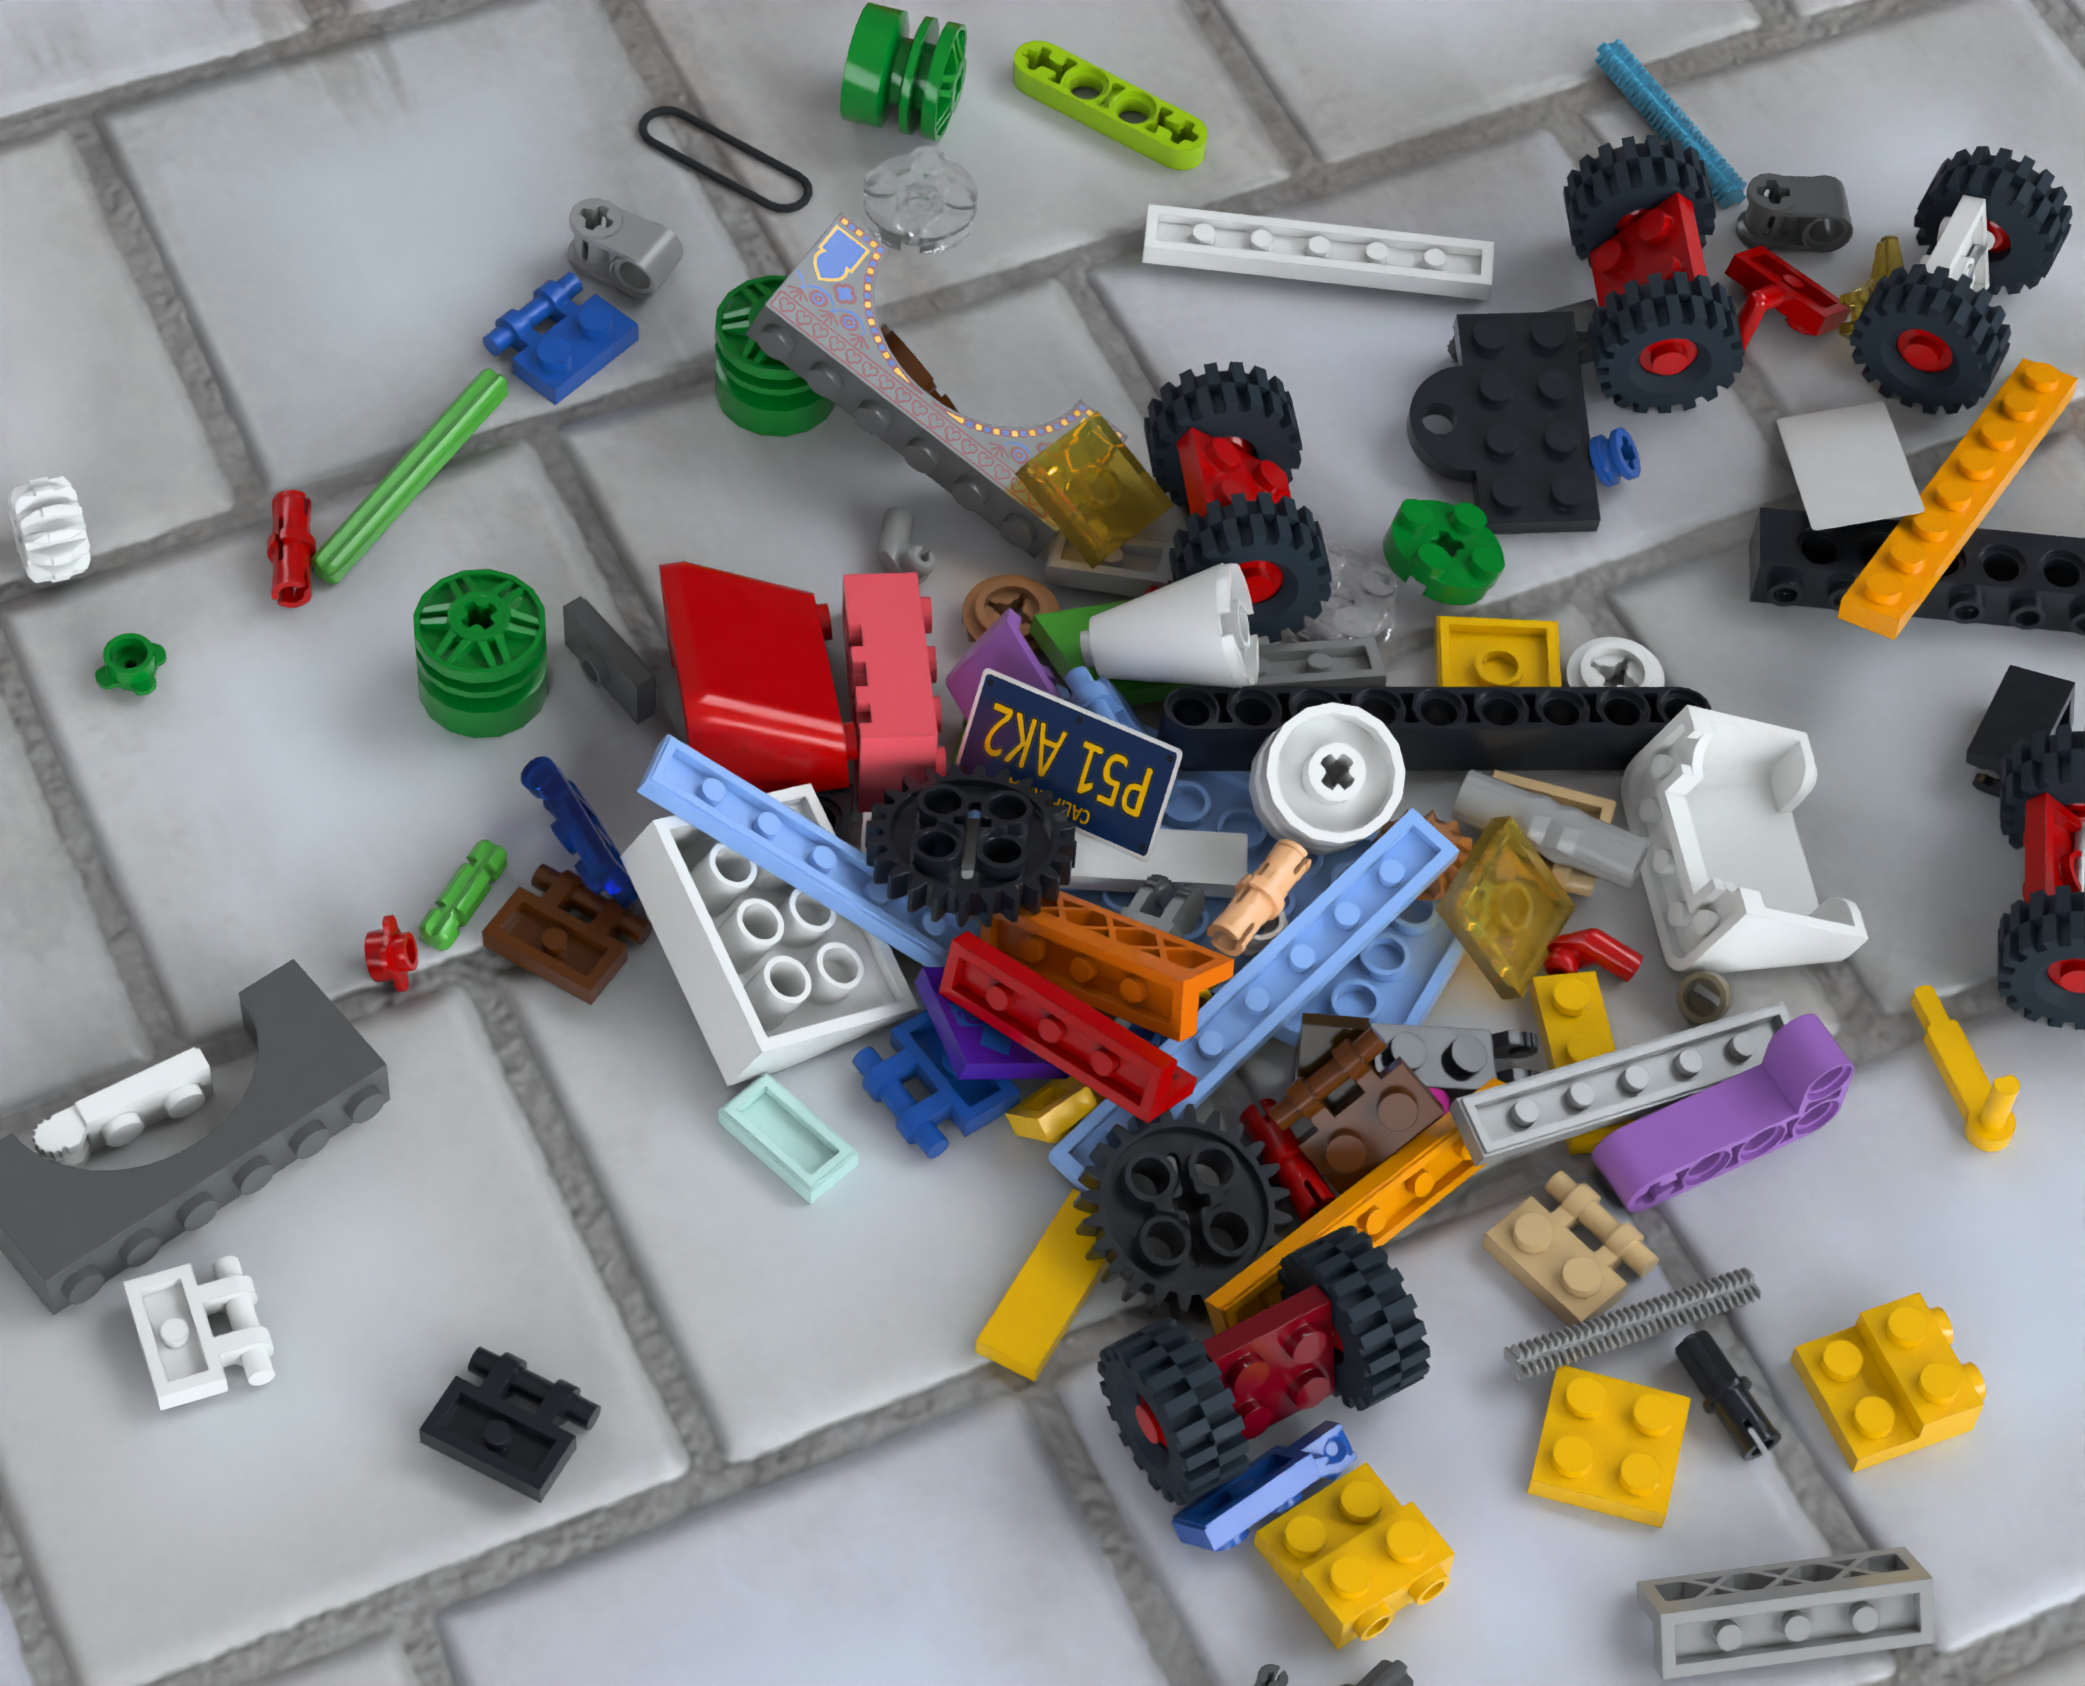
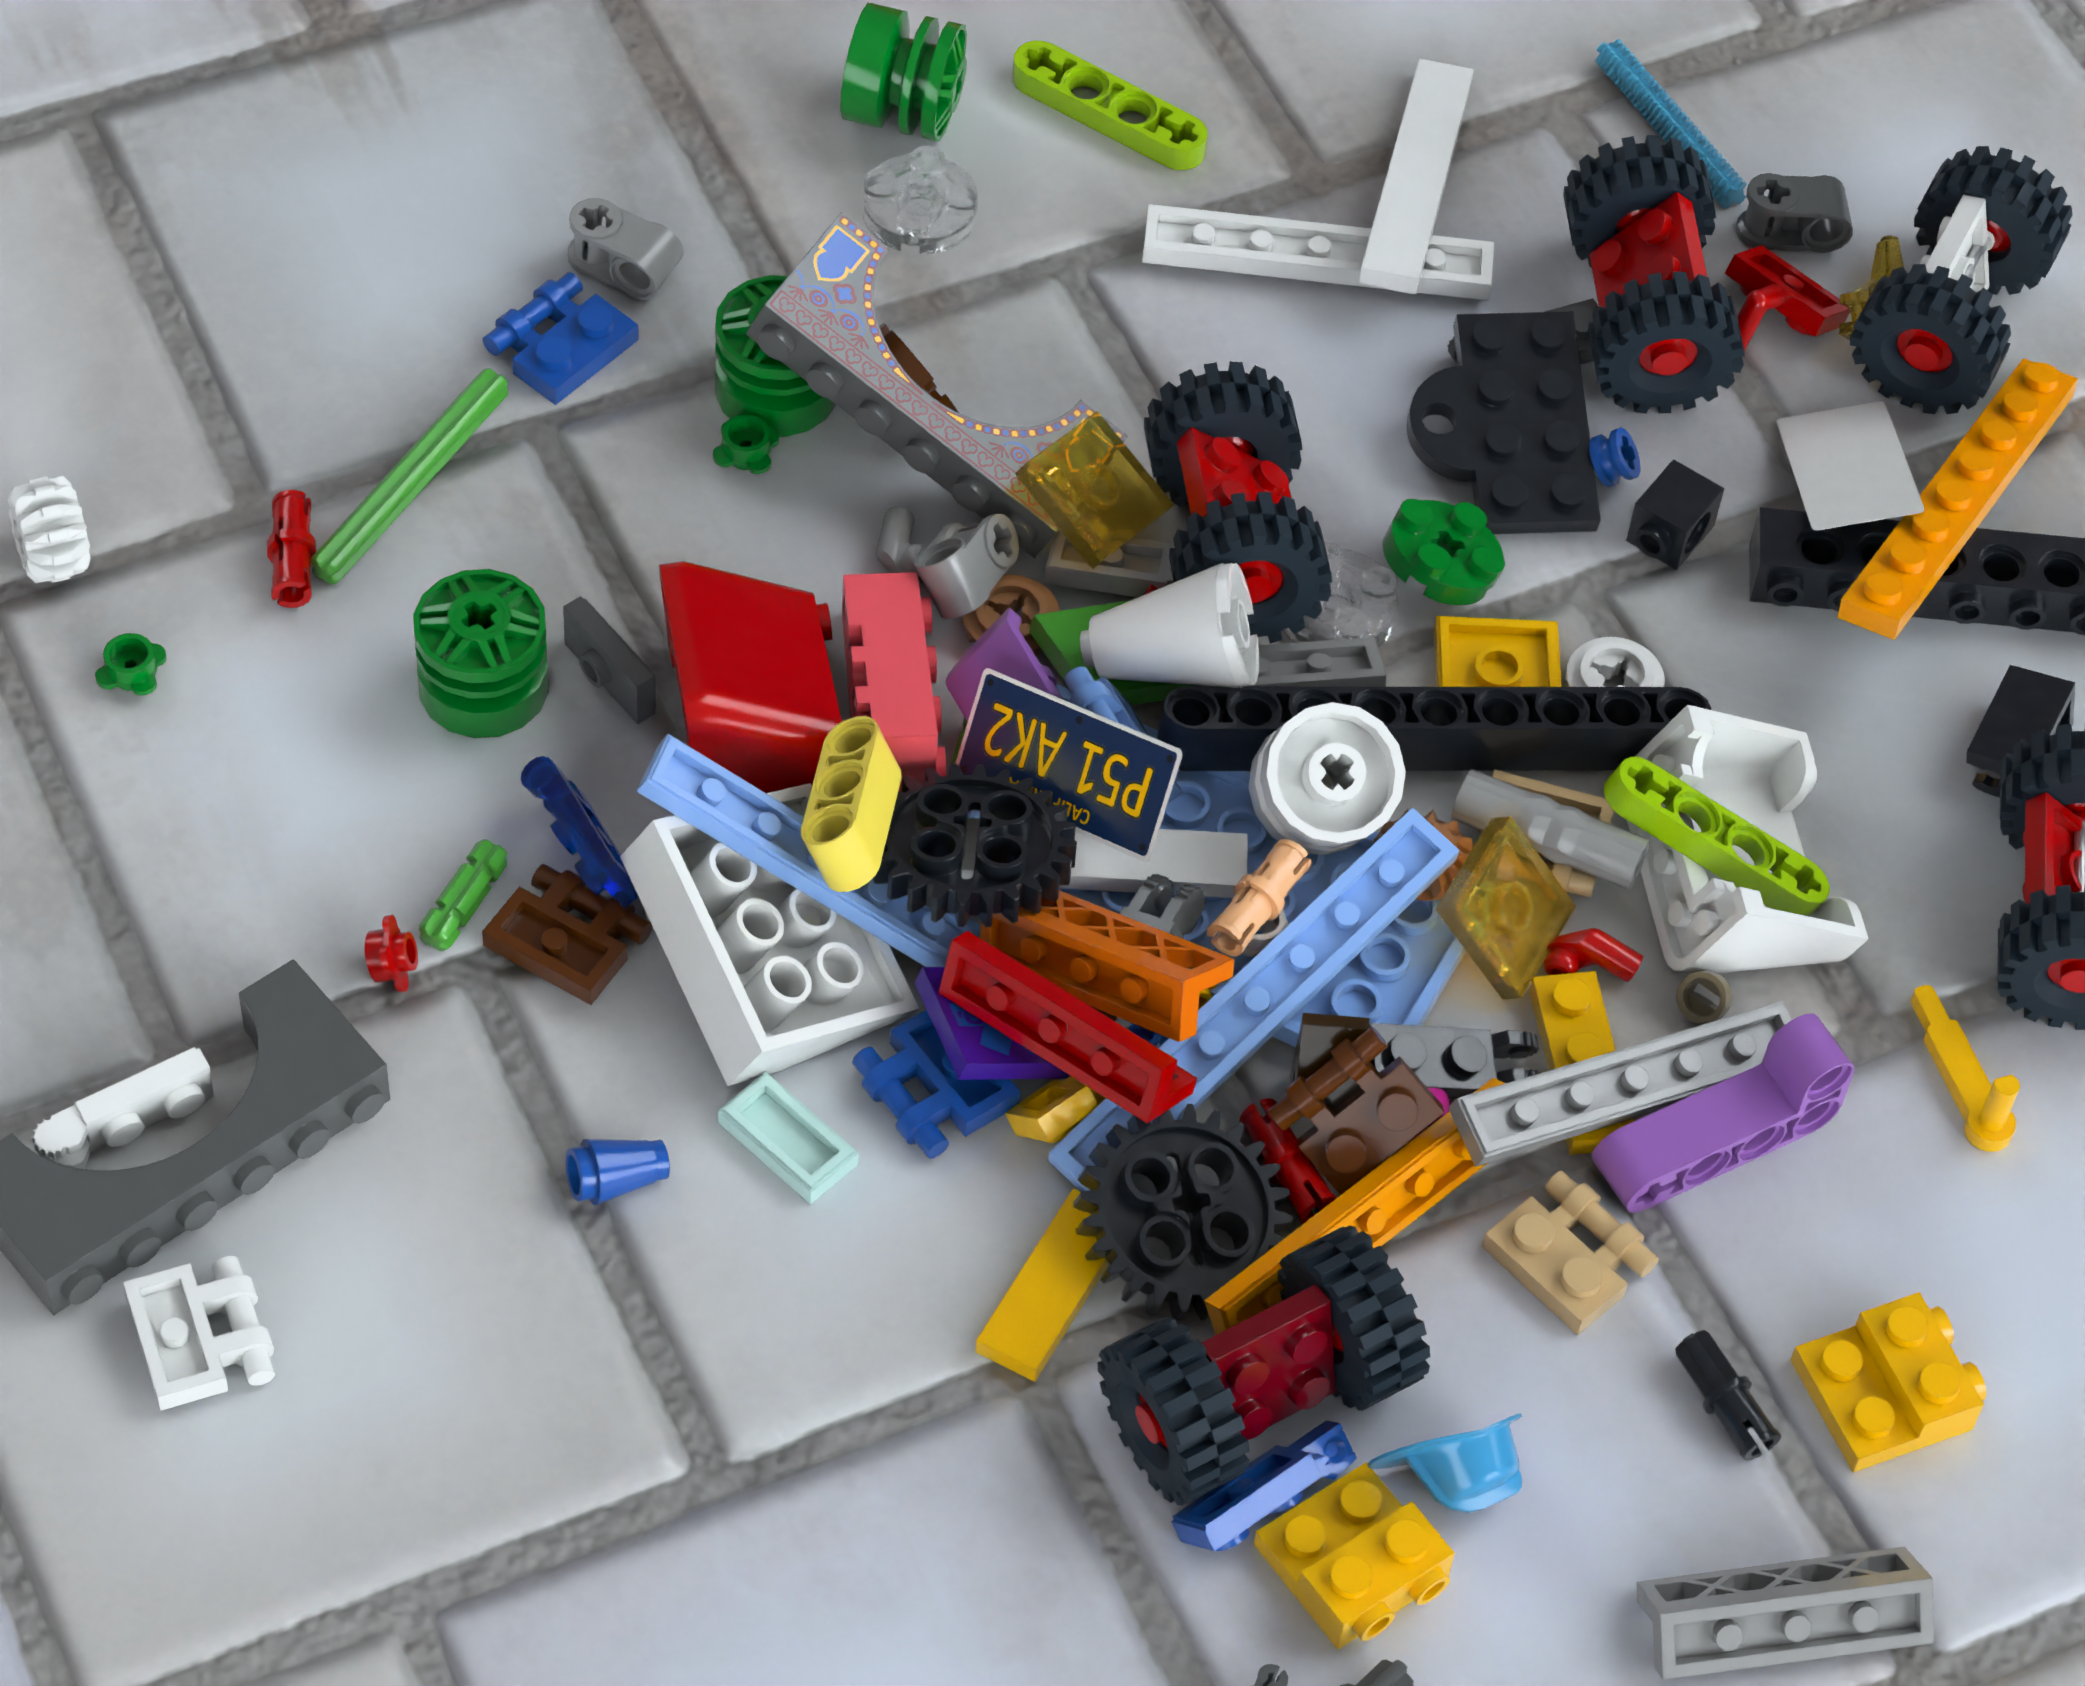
(501, 1438): black plate -> none
(614, 1167): none -> blue cone
(671, 110): black piece -> none
(746, 444): none -> green plate
(851, 804): none -> light yellow beam
(967, 563): none -> light grey piece
(1416, 177): none -> white tile
(1465, 1468): none -> dark azure piece
(1609, 1446): yellow plate -> none
(1632, 1323): light grey axle -> none
(1641, 787): none -> lime beam
(1674, 514): none -> black brick

